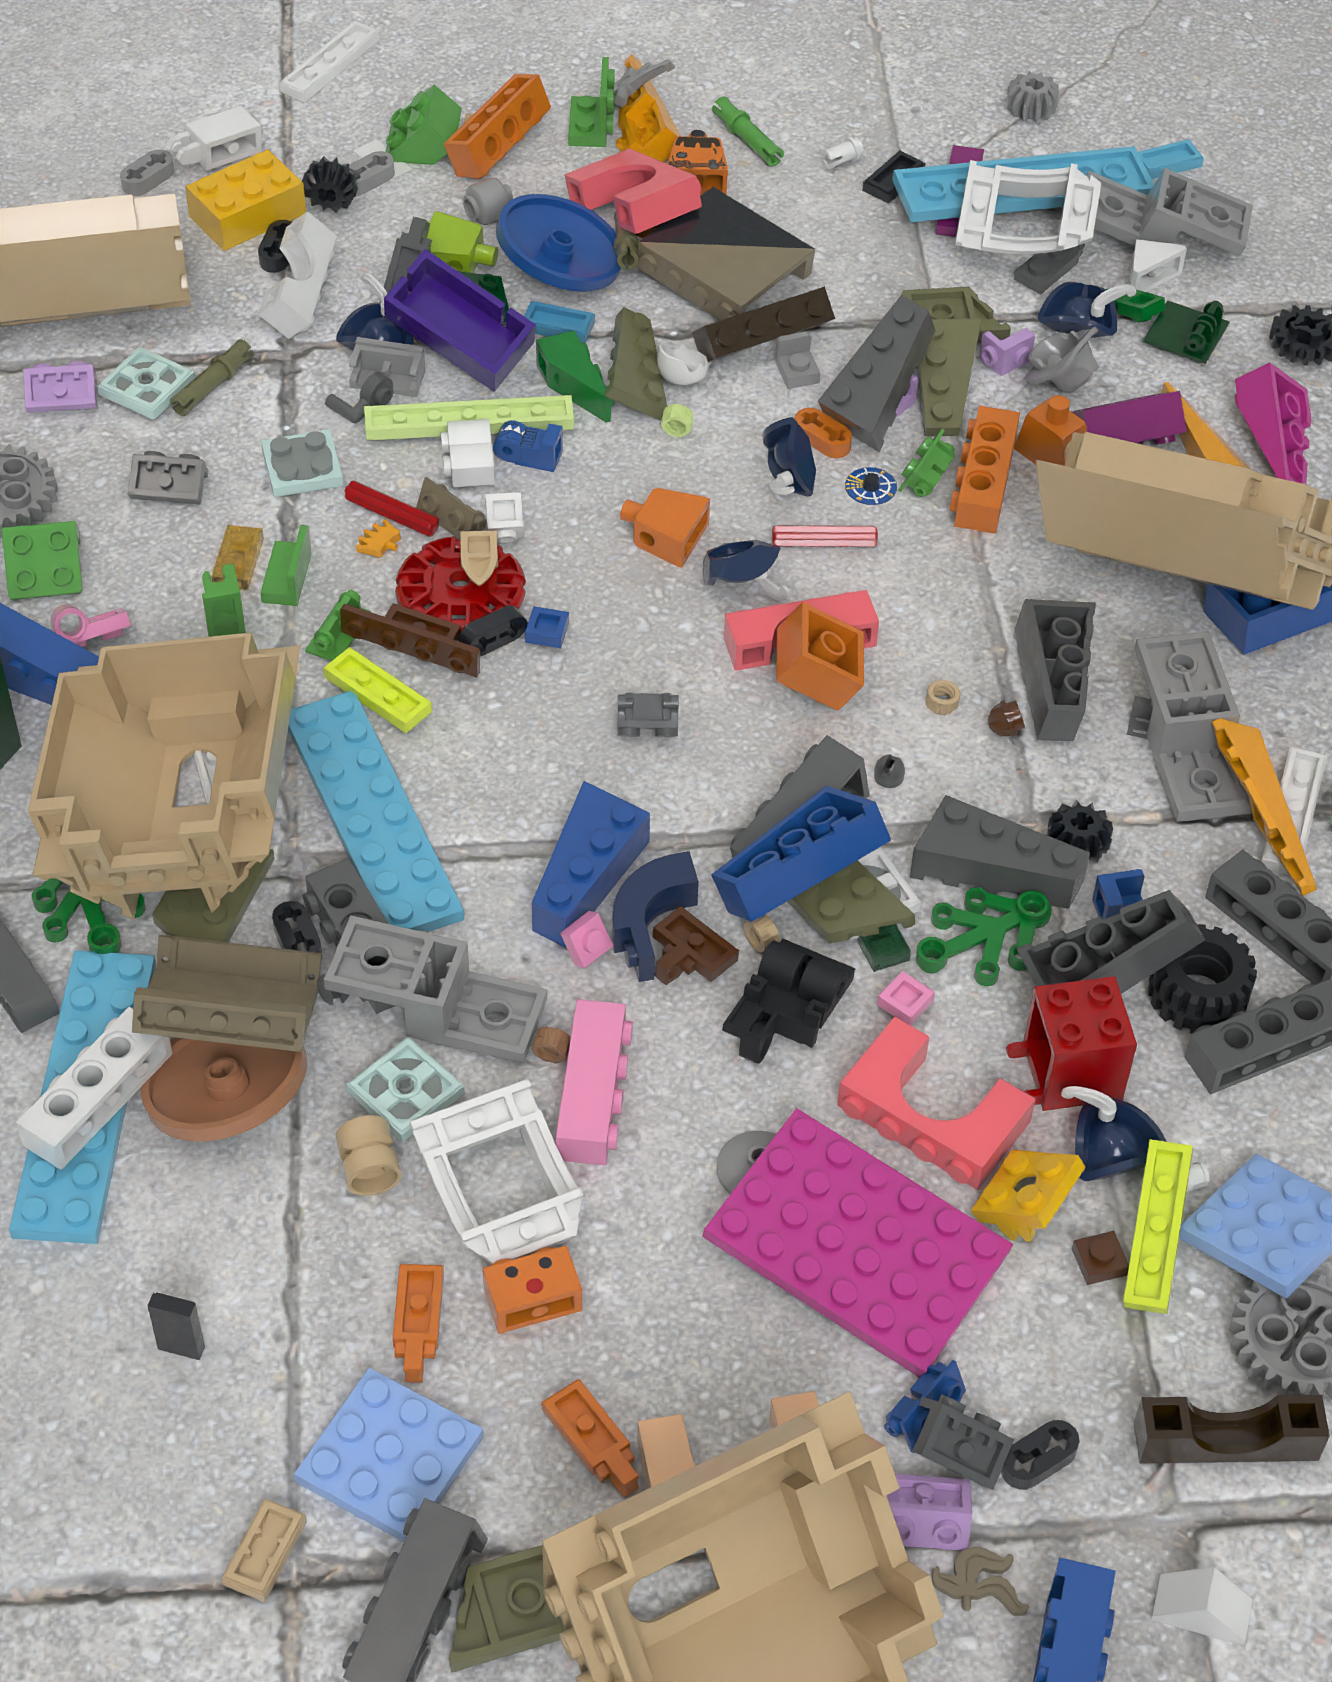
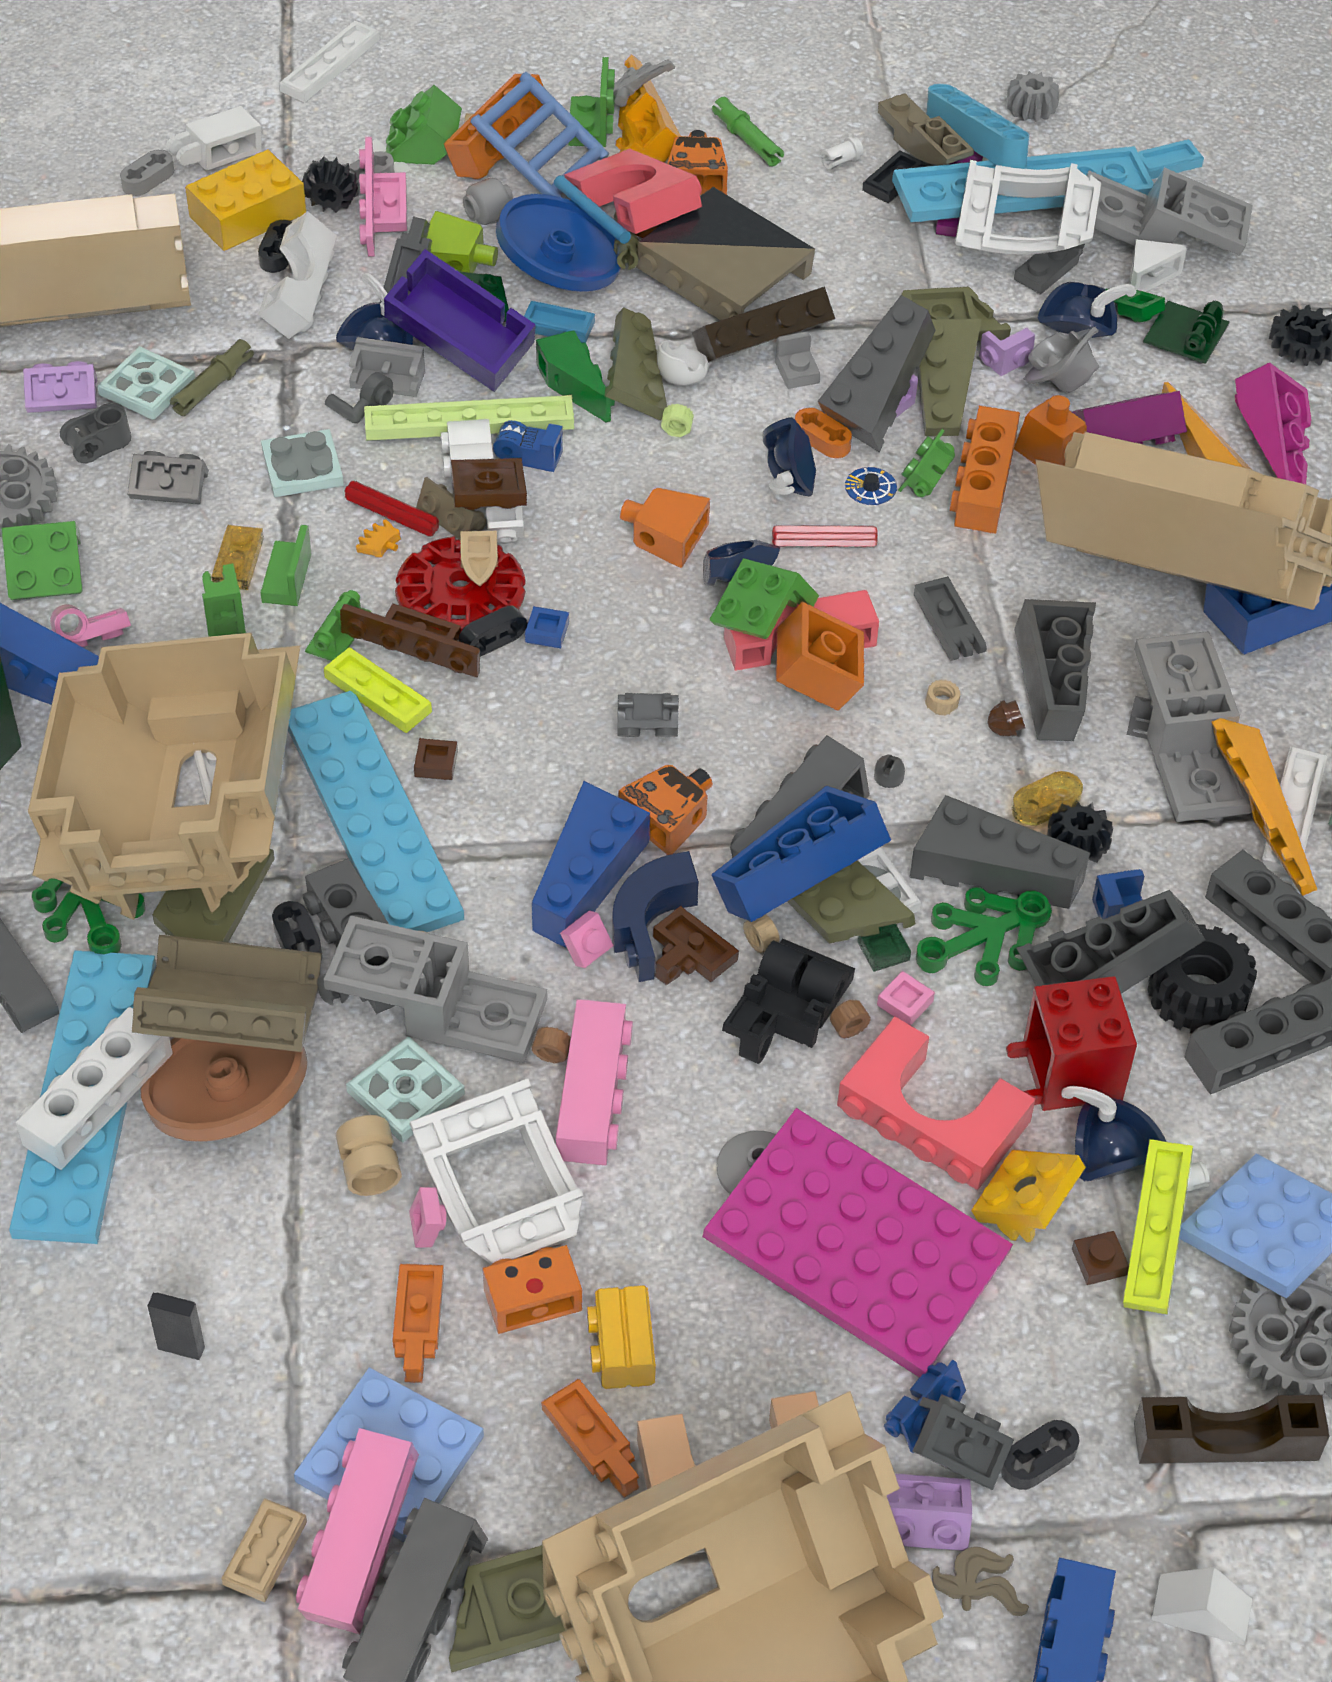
(99, 432): none -> dark grey piece
(357, 1531): none -> bright pink brick
(384, 202): none -> bright pink bracket
(427, 1217): none -> bright pink plate
(435, 759): none -> reddish brown plate
(488, 483): none -> reddish brown hinge
(549, 107): none -> medium blue bar
(592, 209): none -> dark azure bar
(624, 1337): none -> yellow brick
(674, 803): none -> orange torso
(759, 597): none -> bright green bracket
(850, 1018): none -> medium nougat axle
(923, 136): none -> dark tan slope
(949, 618): none -> dark grey hinge
(979, 126): none -> medium azure beam
(1040, 799): none -> clear yellow plate

